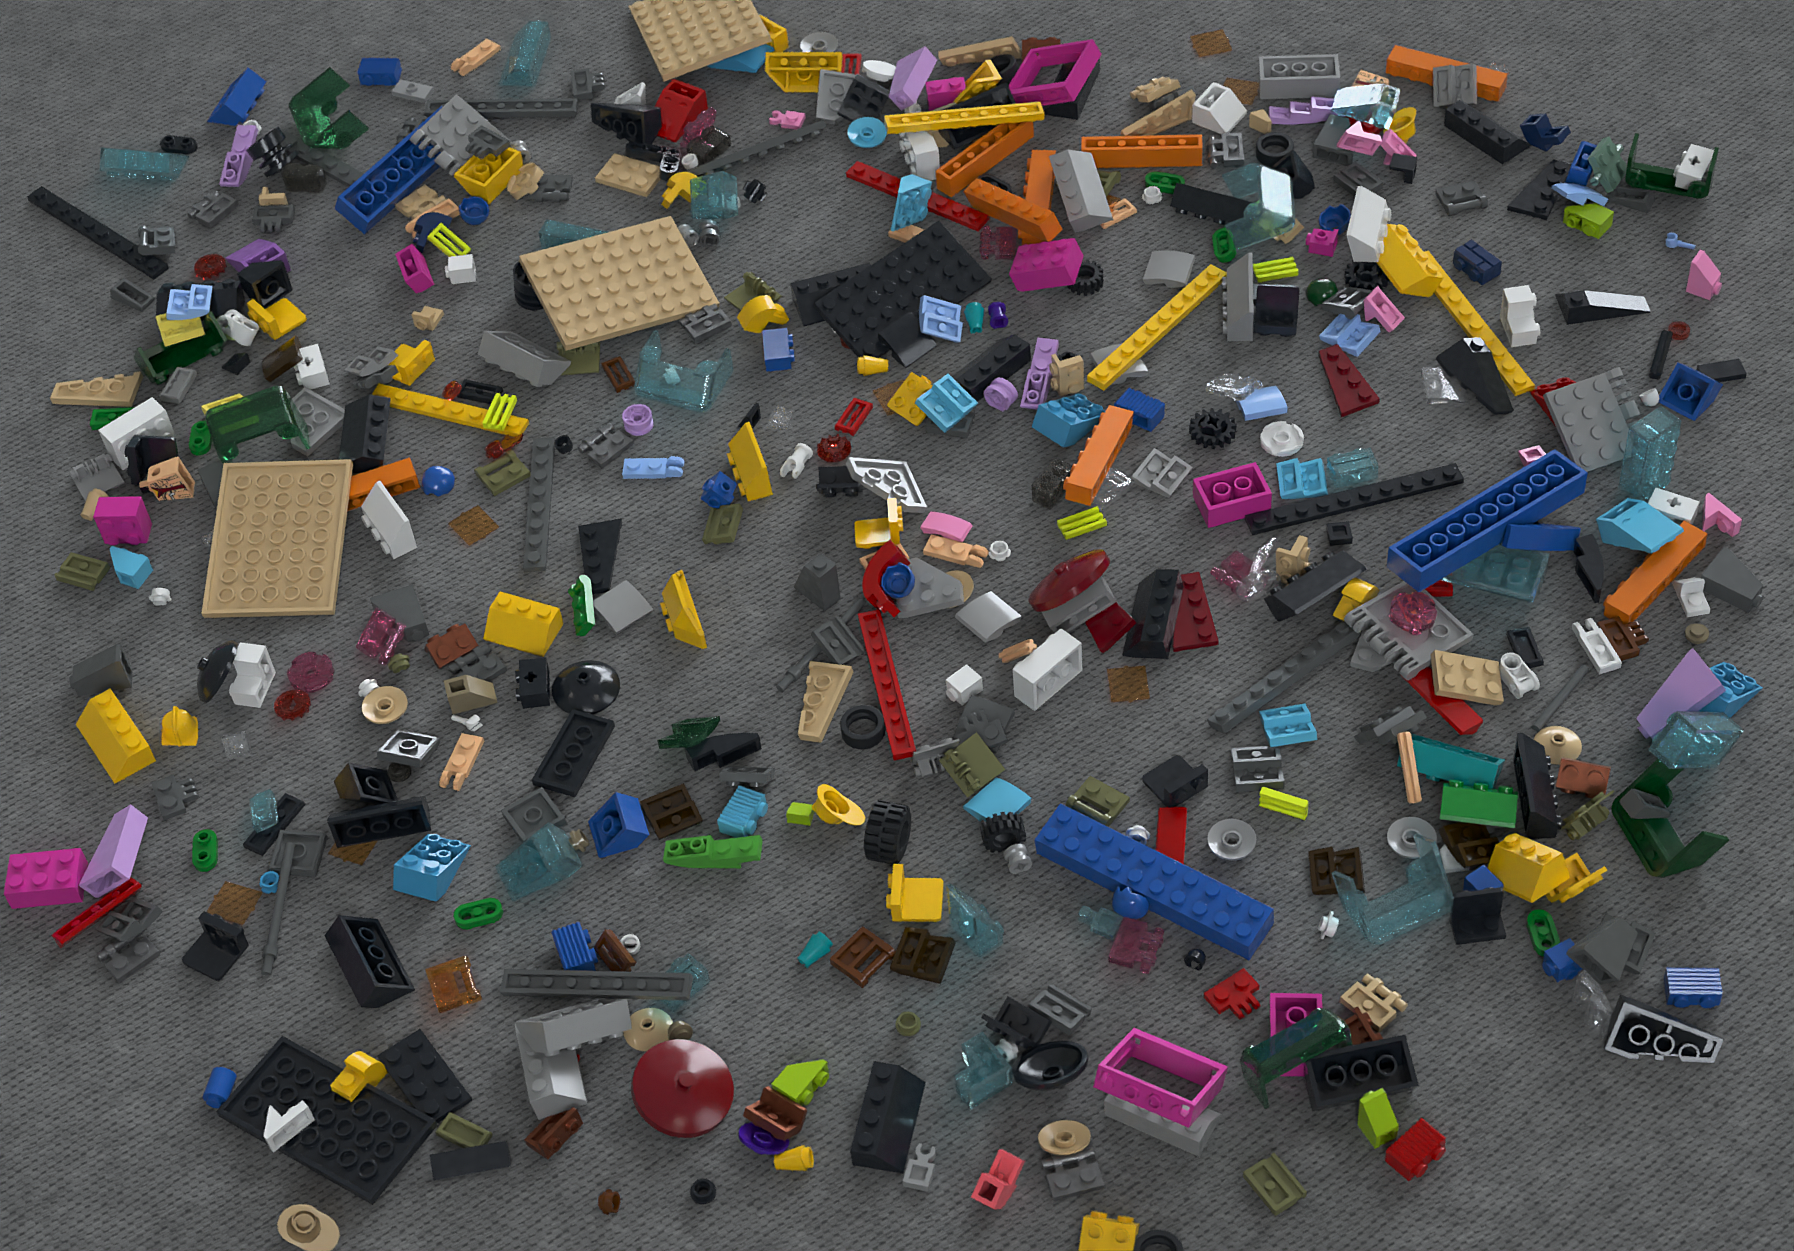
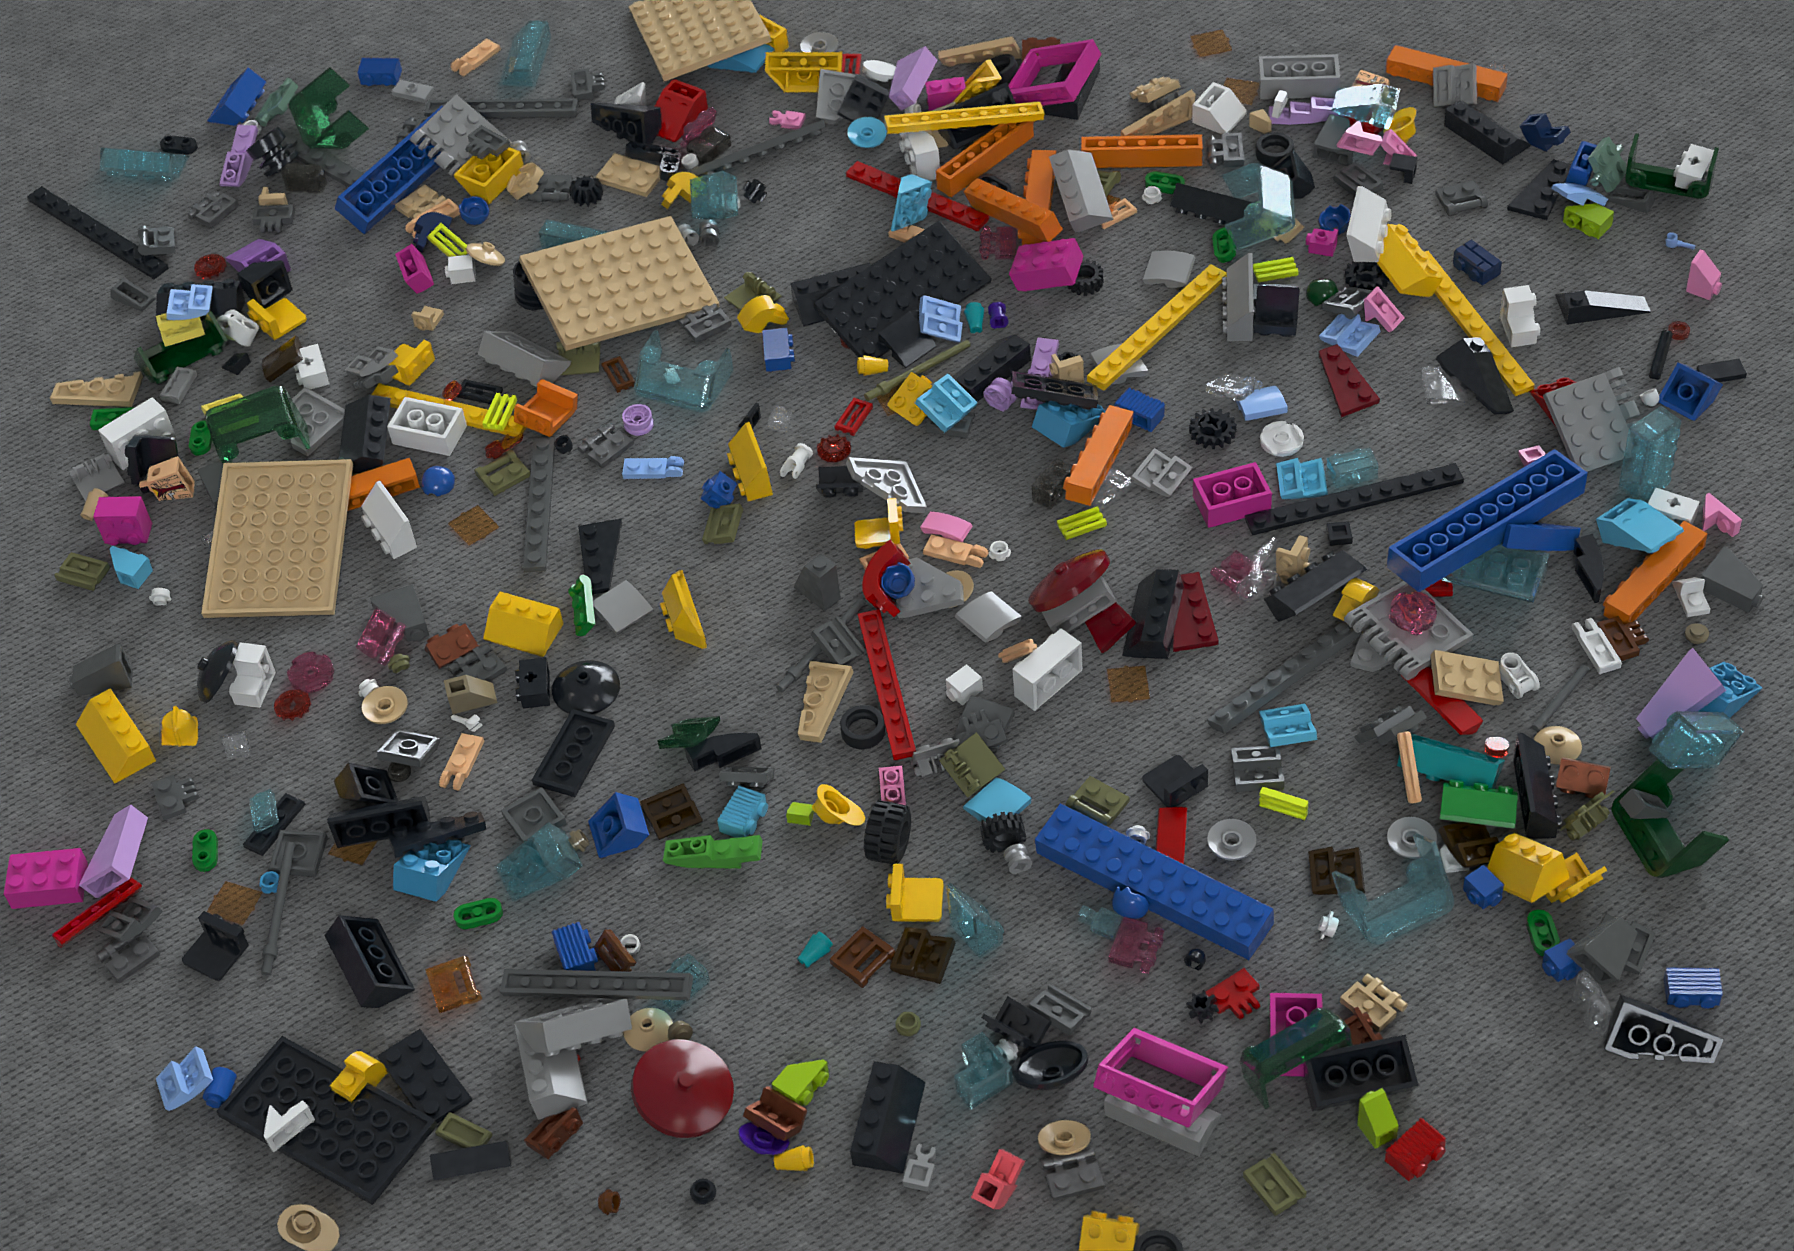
(185, 1080): none -> light blue slope
(277, 102): none -> sand green plate
(427, 426): none -> white brick
(437, 832): none -> black wing
(485, 253): none -> tan dish
(547, 408): none -> orange panel
(586, 190): none -> black gear
(885, 387): none -> olive bar
(892, 784): none -> bright pink slope
(1054, 389): none -> black plate
(1208, 1002): none -> black gear
(1279, 103): none -> white tile
(1477, 916): black bracket -> none
(1496, 746): none -> tile
(1525, 646): black tile -> none

